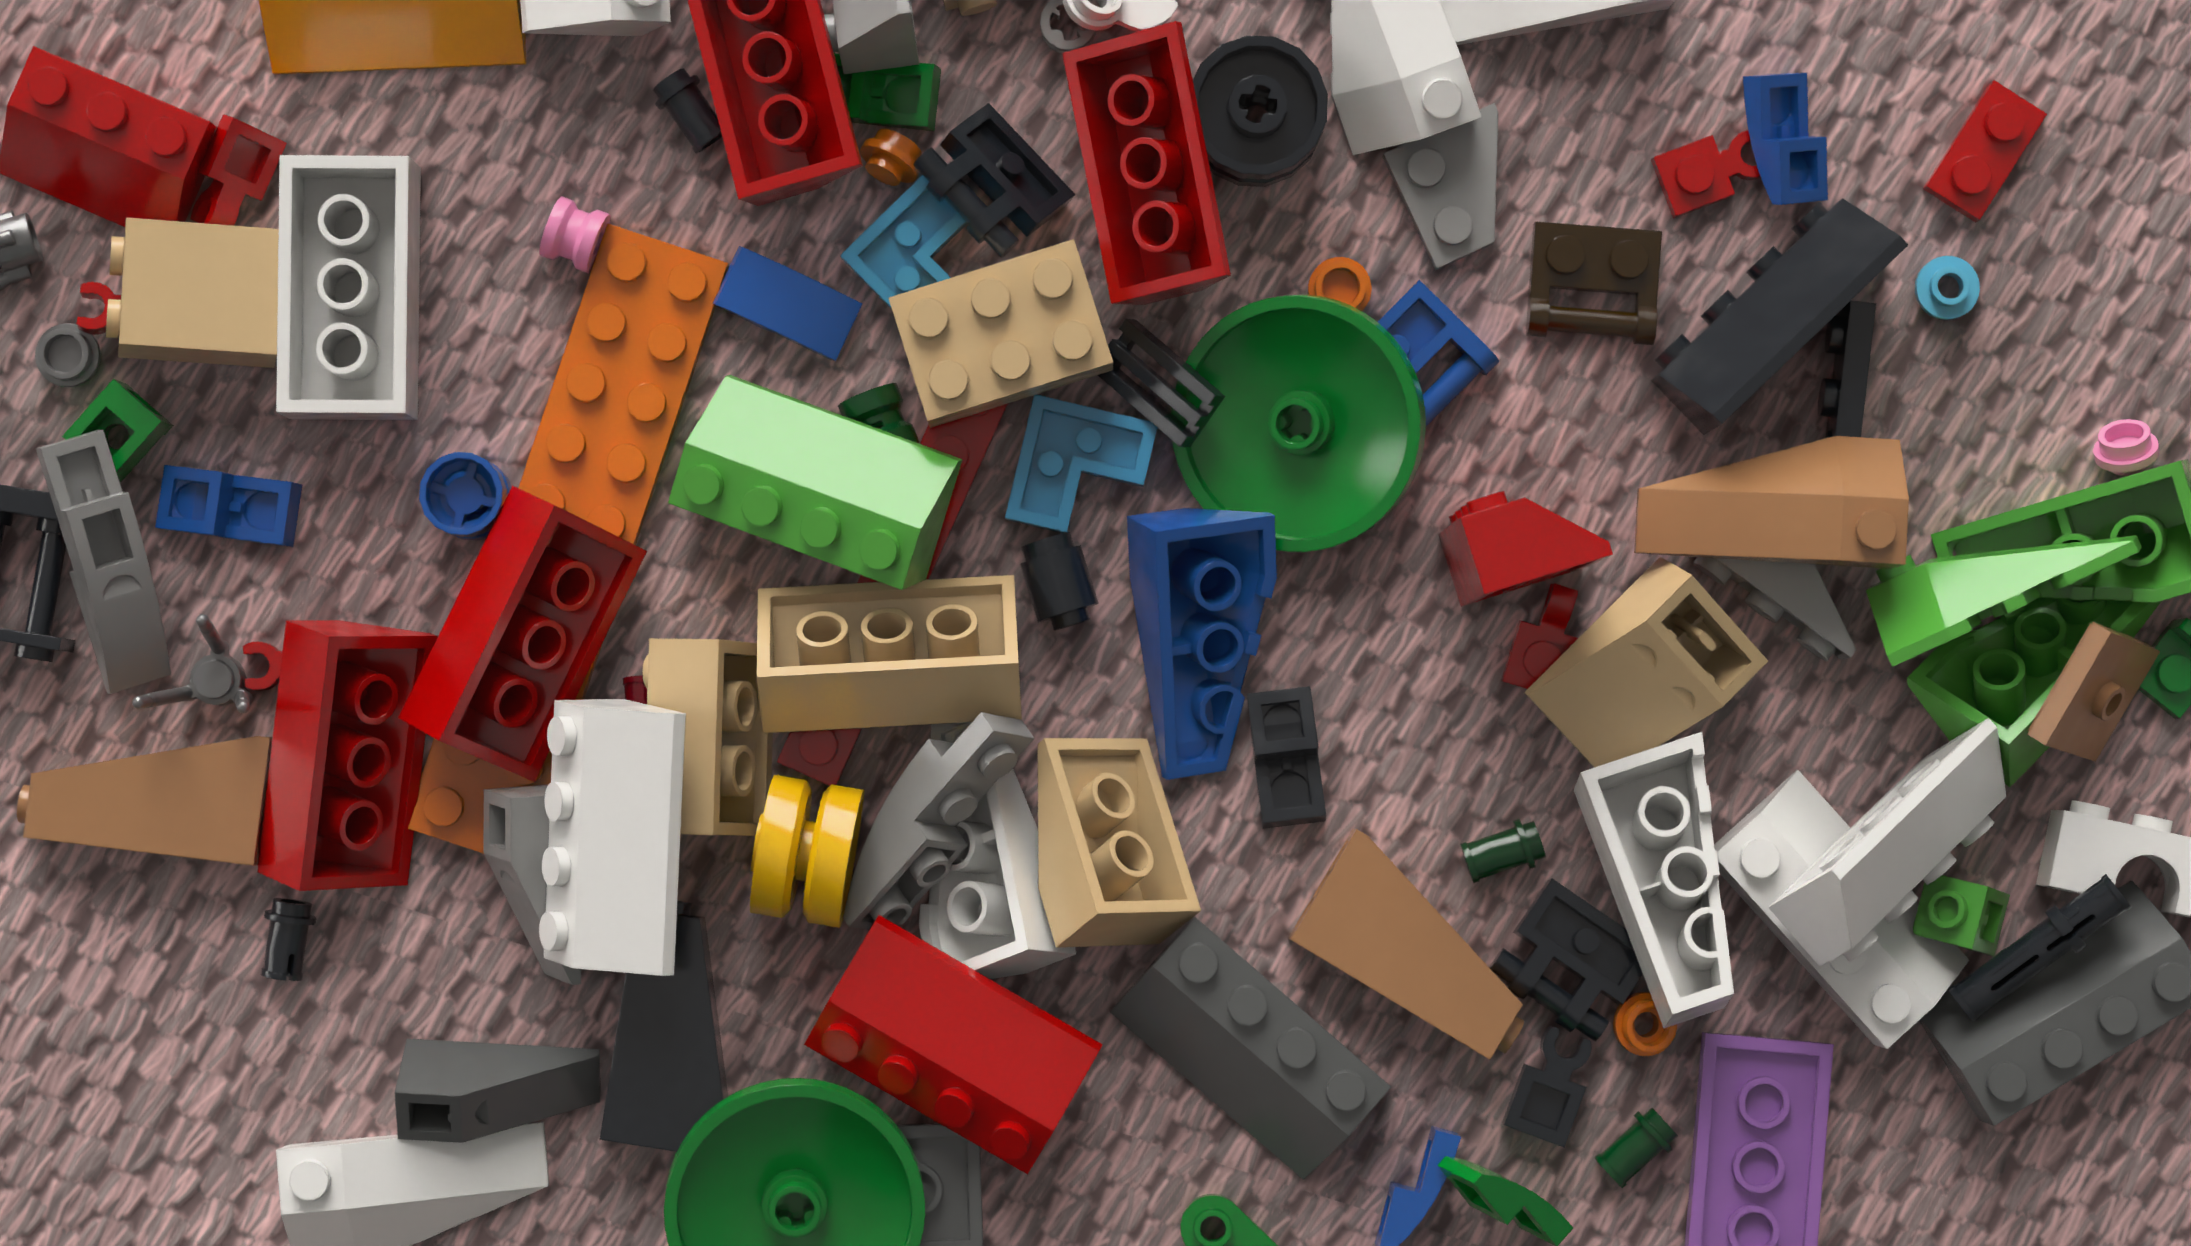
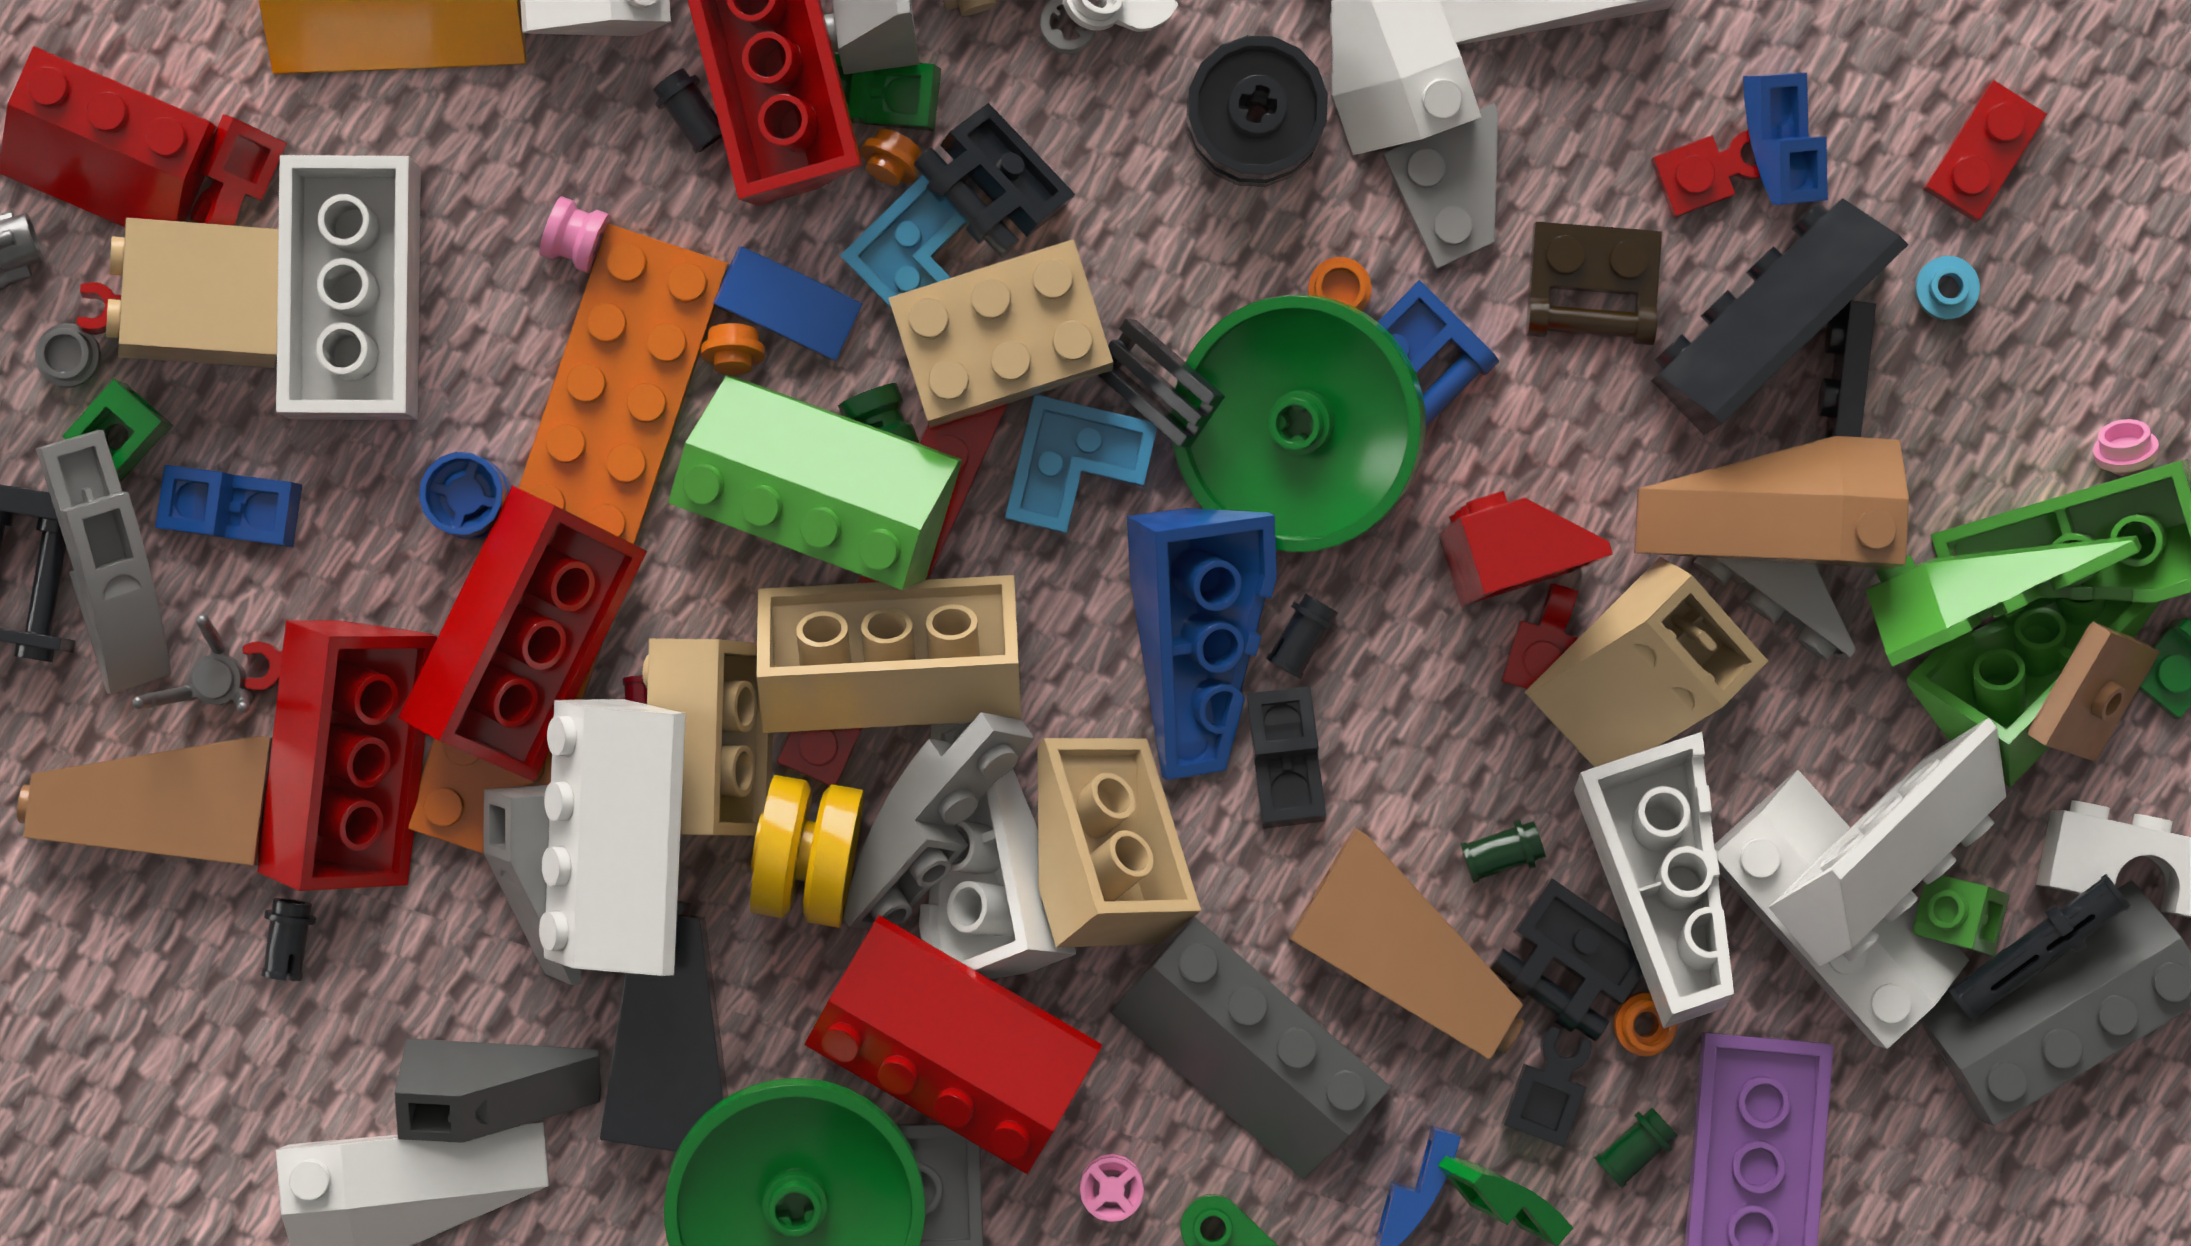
(733, 348): none -> orange plate
(1058, 581): black brick -> none
(1110, 1202): none -> bright pink wheel
(1147, 166): red slope -> none
(1302, 635): none -> black pin

